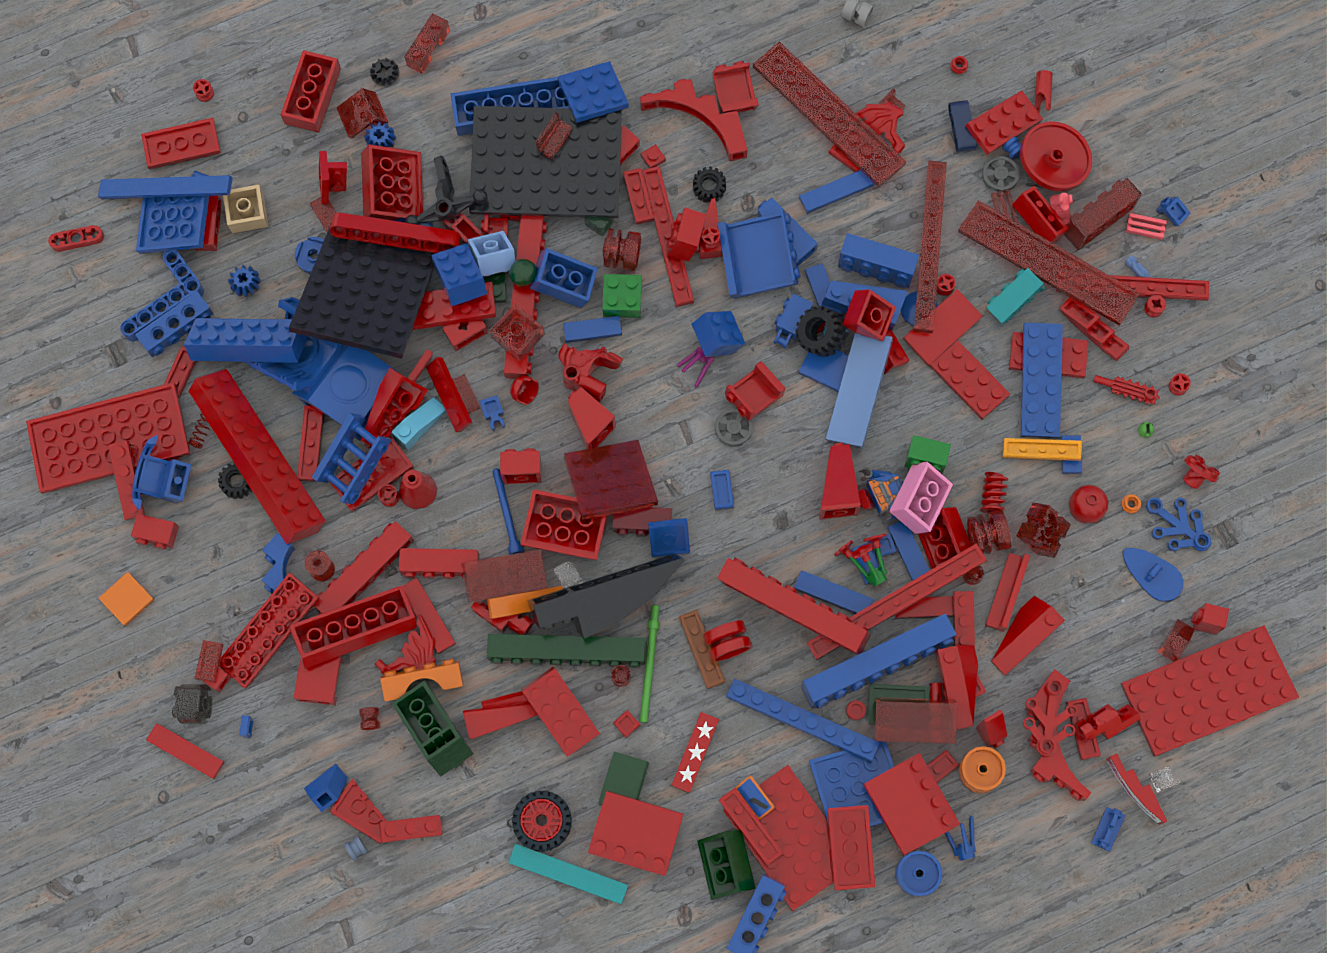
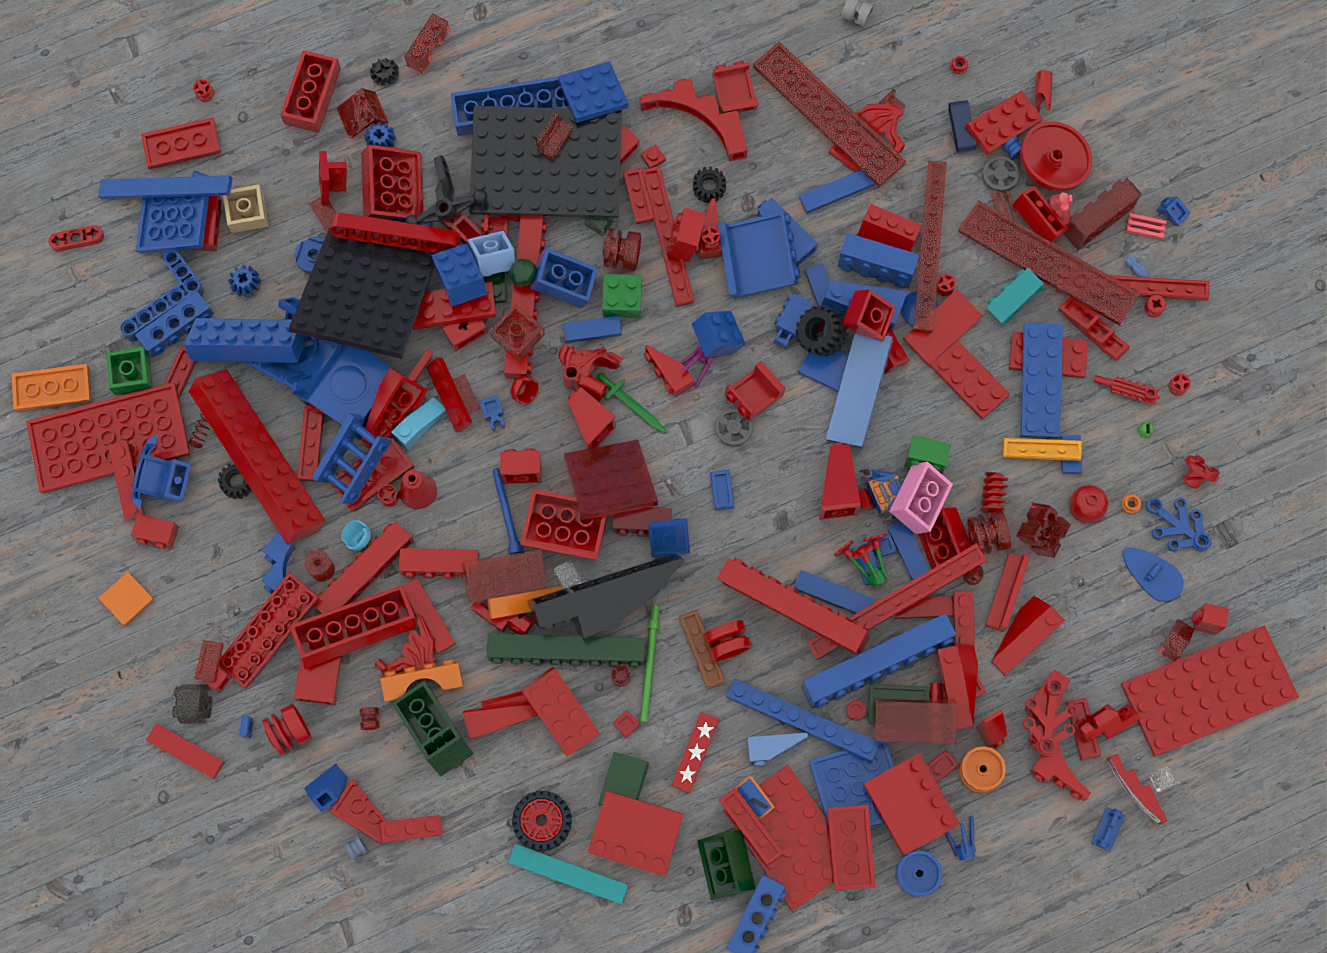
(51, 387): none -> orange plate
(129, 370): none -> green brick
(286, 729): none -> red wheel
(356, 535): none -> medium azure hair
(629, 401): none -> green sword
(670, 371): none -> red slope
(766, 748): none -> medium blue slope
(889, 228): none -> red slope

